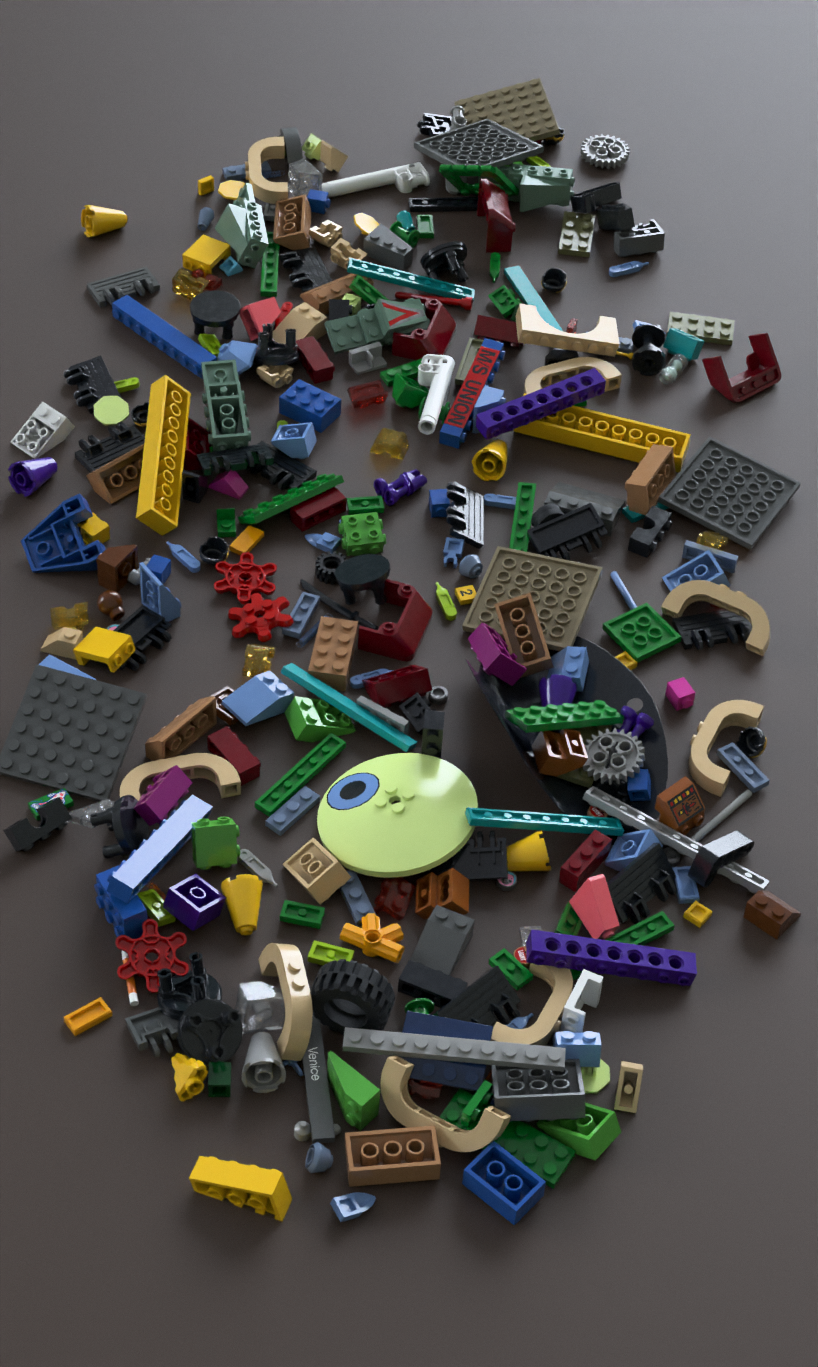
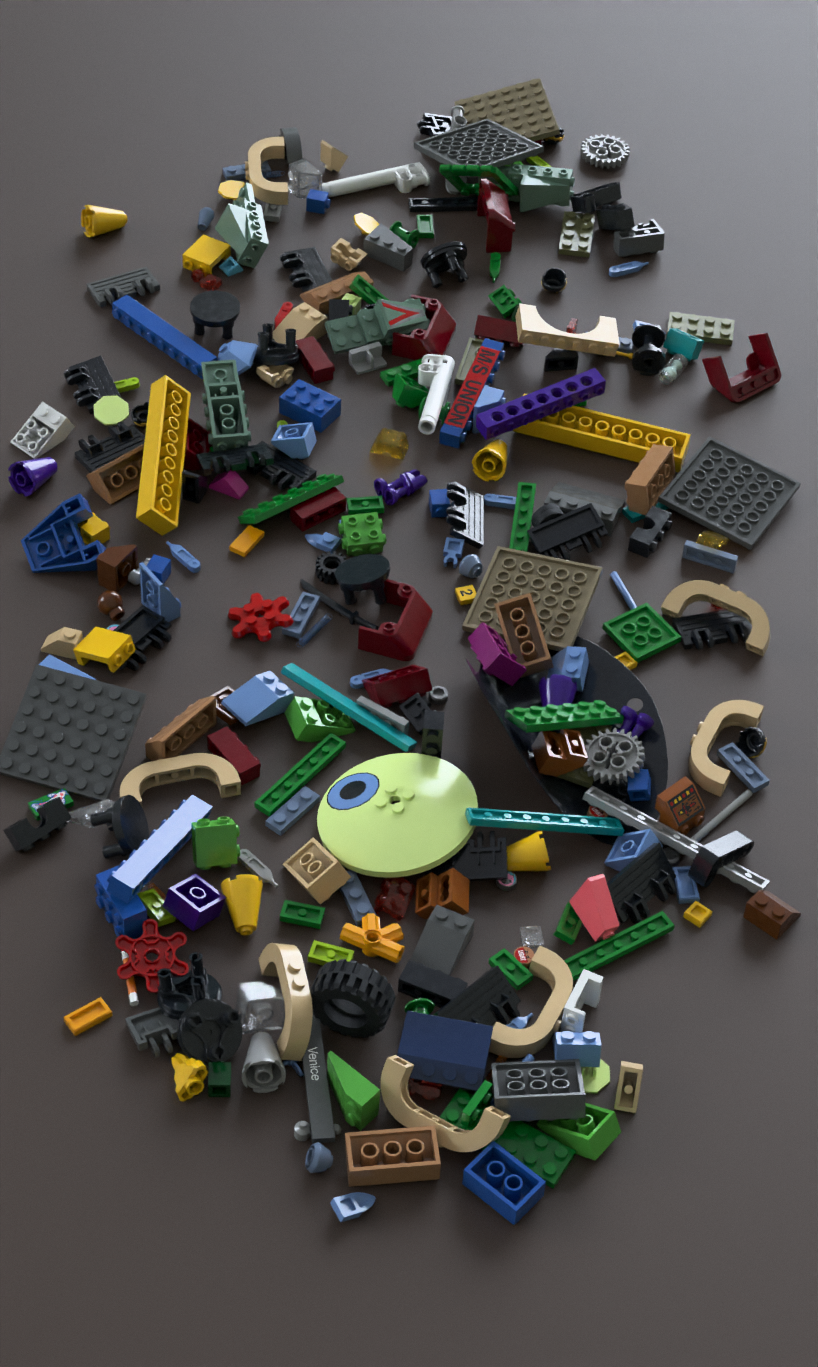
(71, 618): clear yellow cylinder -> none
(163, 795): magenta wedge -> none
(188, 286): clear yellow cylinder -> none
(205, 185): yellow tile -> none
(210, 343): lime plate -> none
(214, 550): black hair -> none
(226, 522): green slope -> none
(242, 1184): yellow wedge -> none
(245, 568): red plate -> none
(257, 314): coral slope -> none
(257, 659): clear yellow cylinder -> none
(270, 263): green plate -> none
(292, 222): medium nougat slope -> none
(312, 147): yellowish green brick -> none
(327, 233): tan cylinder -> none
(334, 651): medium nougat brick -> none
(367, 394): clear red bracket -> none
(406, 220): teal cone -> none
(408, 279): teal tile -> none
(445, 603): lime piece -> none
(454, 1049): light grey plate -> none
(465, 303): red piece -> none
(529, 294): tile -> none
(557, 372): tan arch -> none
(585, 860): dark red brick -> none
(611, 957): dark purple brick -> none
(680, 693): dark pink brick -> none
(700, 568): medium blue slope -> none

